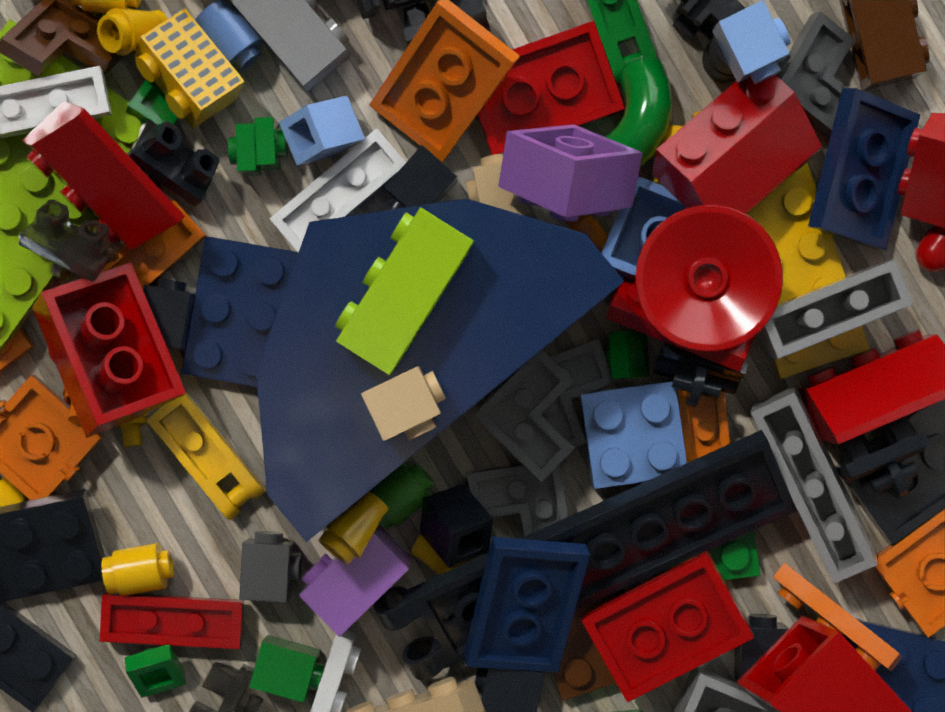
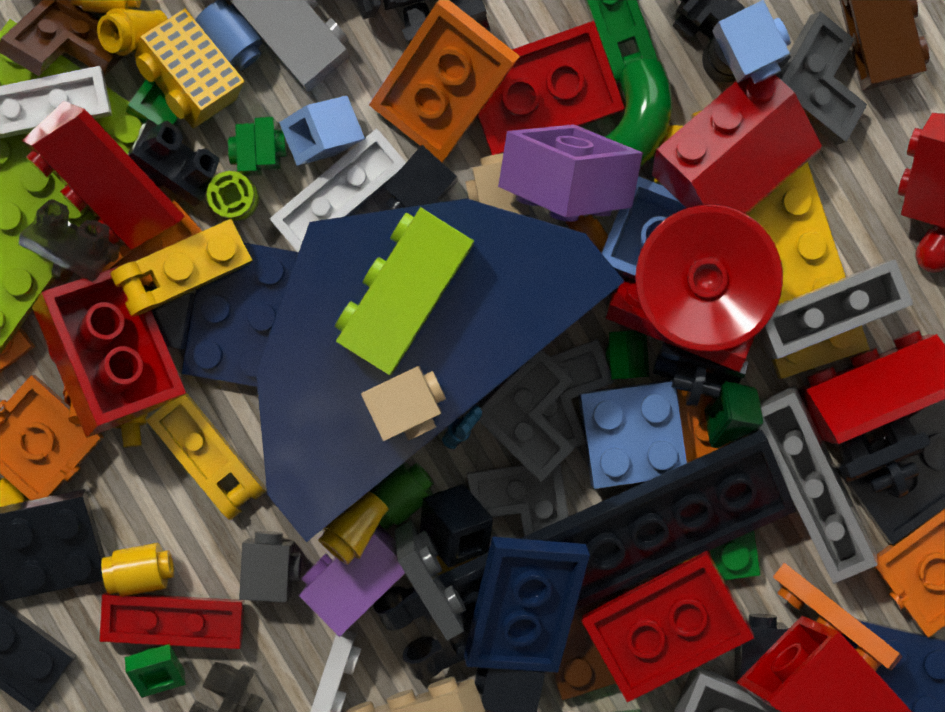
(182, 267): none -> yellow plate
(241, 199): none -> lime wheel
(287, 669): green brick -> none
(418, 559): none -> dark grey plate
(461, 428): none -> dark azure piece
(733, 414): none -> dark green slope
(863, 169): dark blue plate -> none

